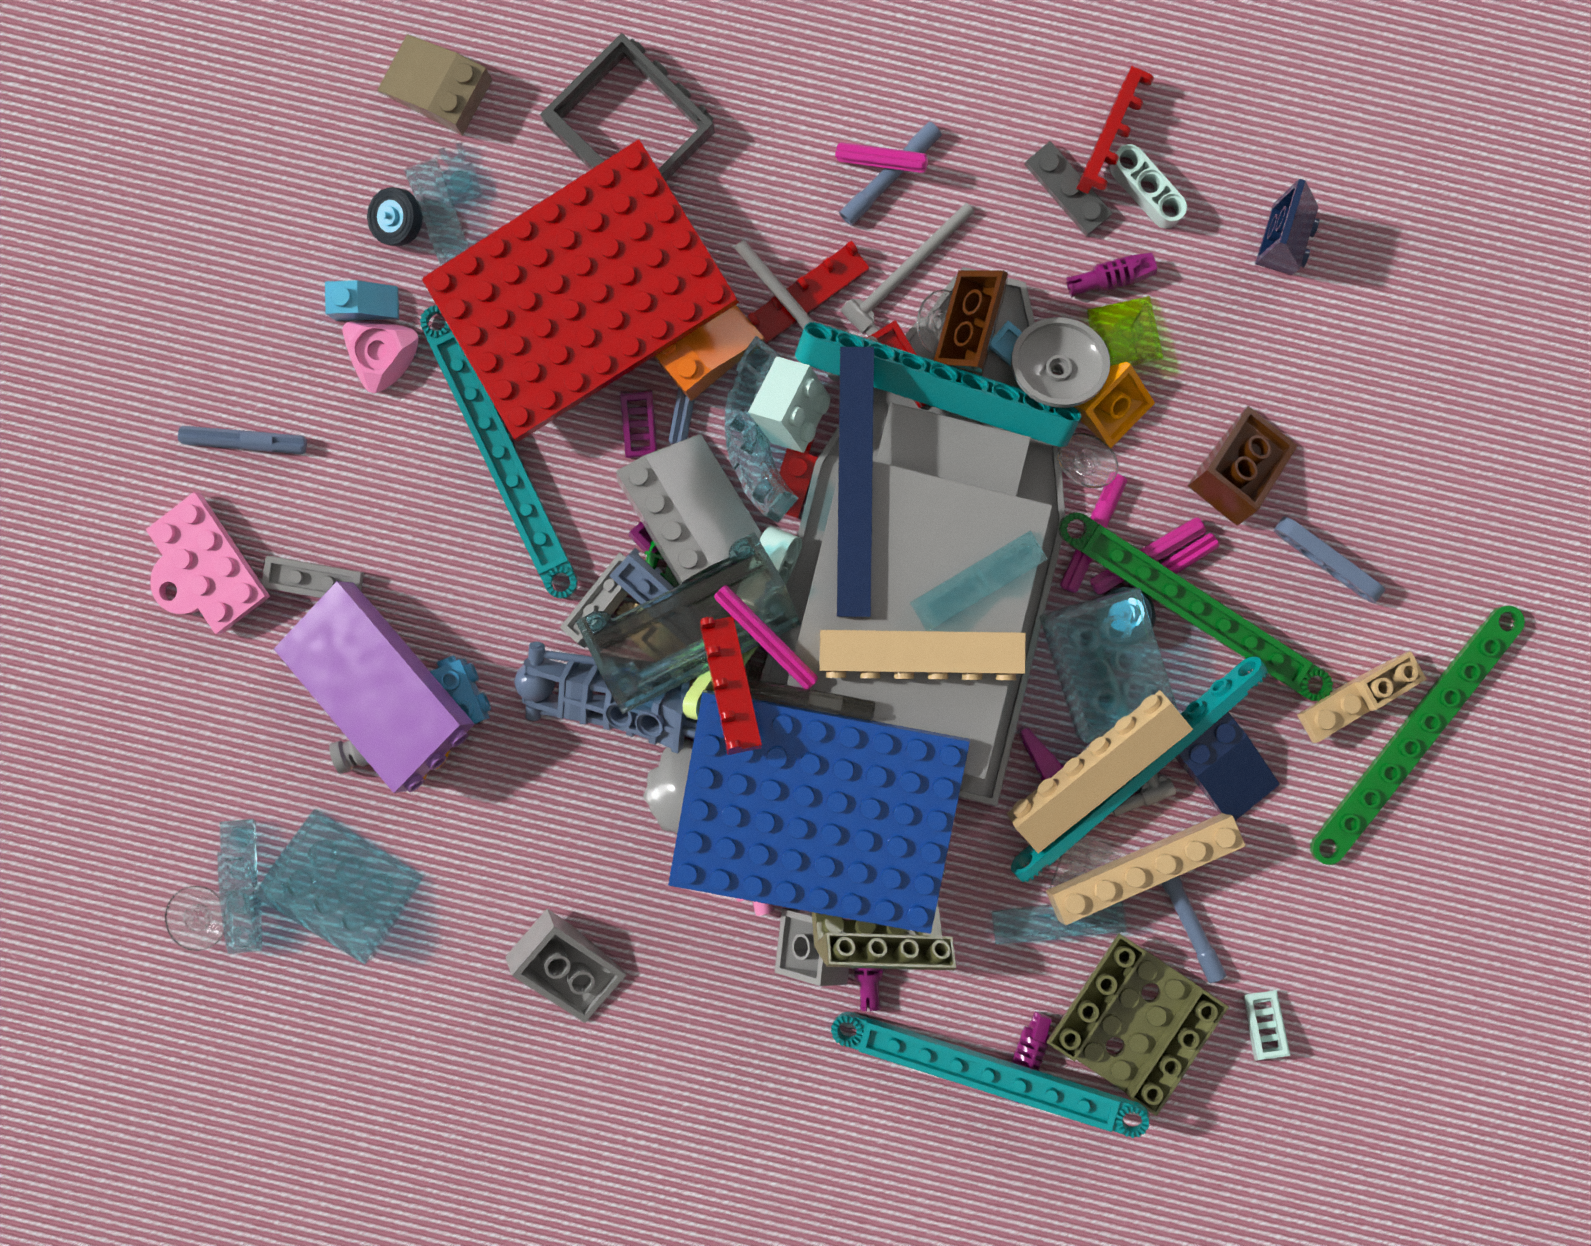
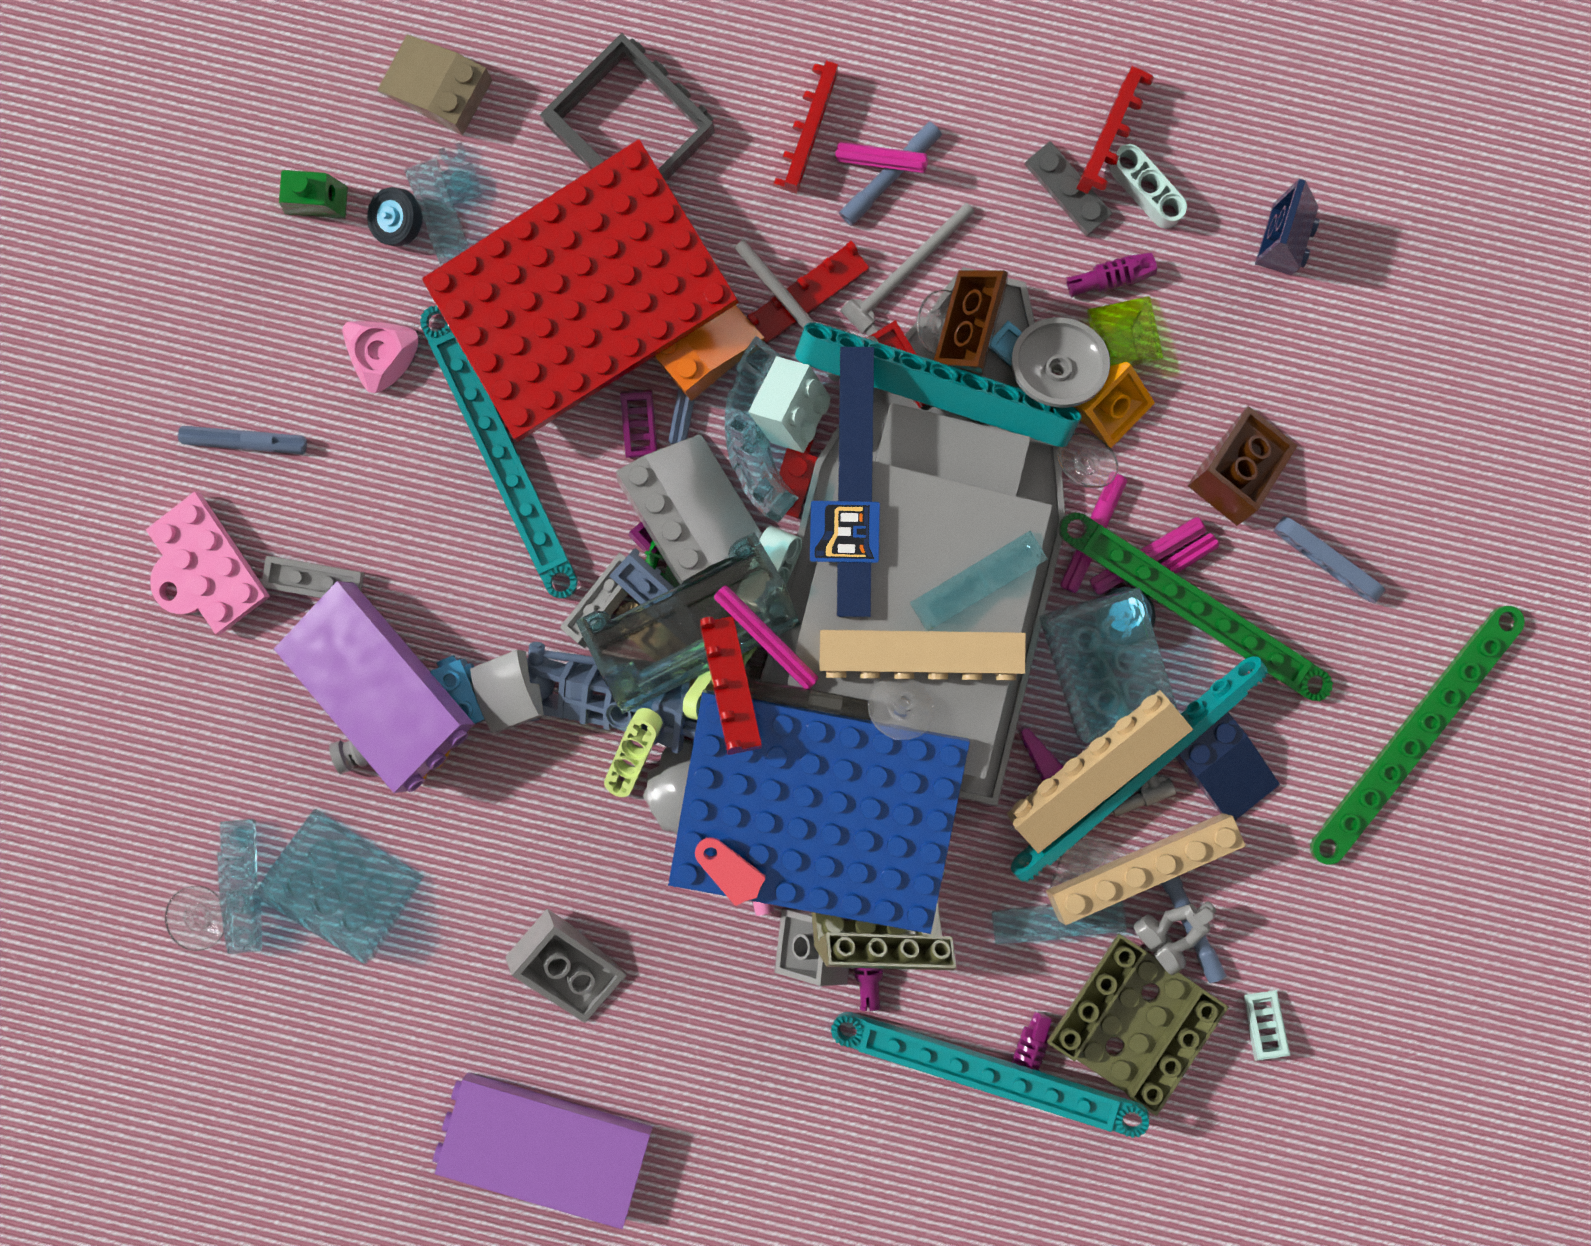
(307, 194): none -> green torso
(361, 301): medium azure slope -> none
(506, 691): none -> light grey slope
(542, 1149): none -> medium lavender brick
(633, 753): none -> yellowish green beam
(729, 871): none -> coral piece
(810, 128): none -> red hinge
(844, 531): none -> sticker
(896, 720): none -> clear dish
(1165, 950): none -> light grey piece
(1361, 695): tan slope -> none

